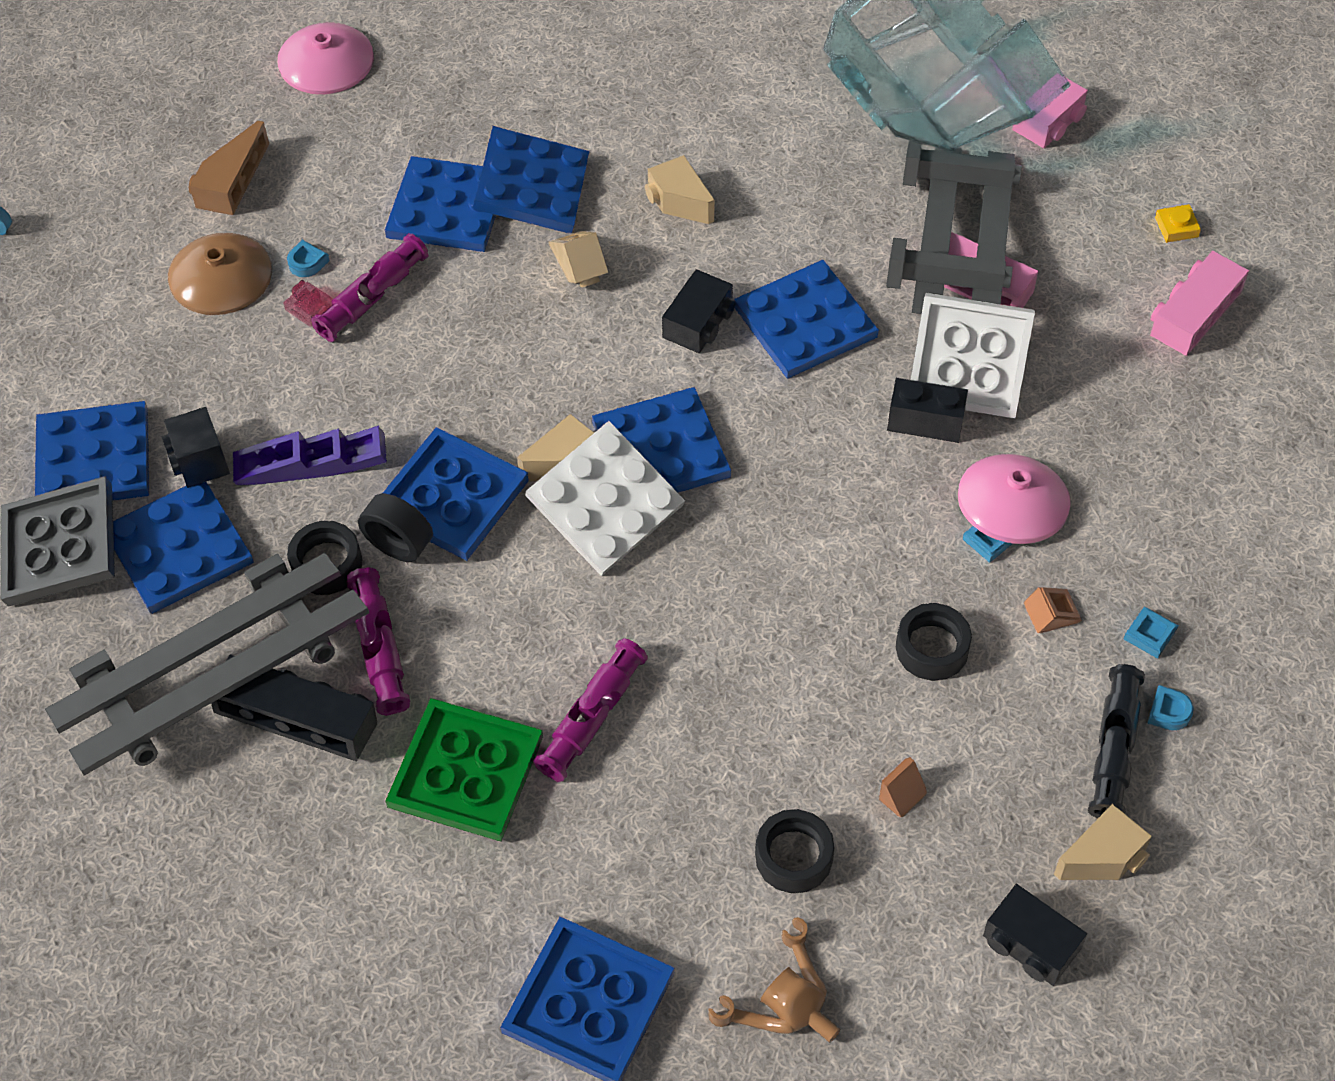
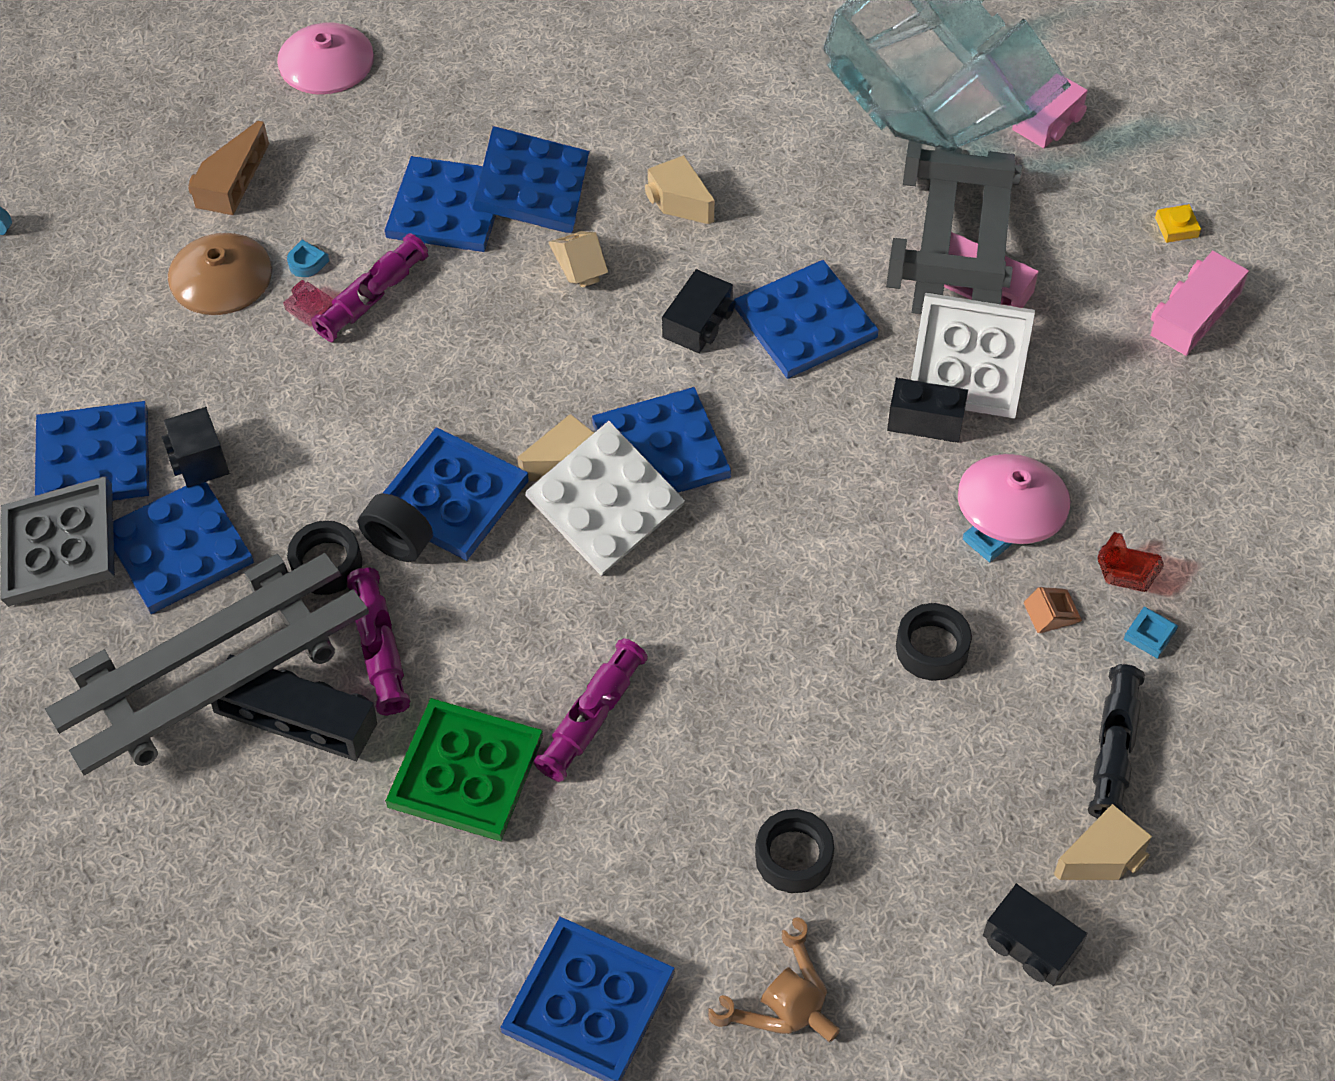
(318, 456): dark purple slope -> none
(902, 788): nougat slope -> none
(1128, 566): none -> clear red bracket
(1170, 709): dark azure tile -> none

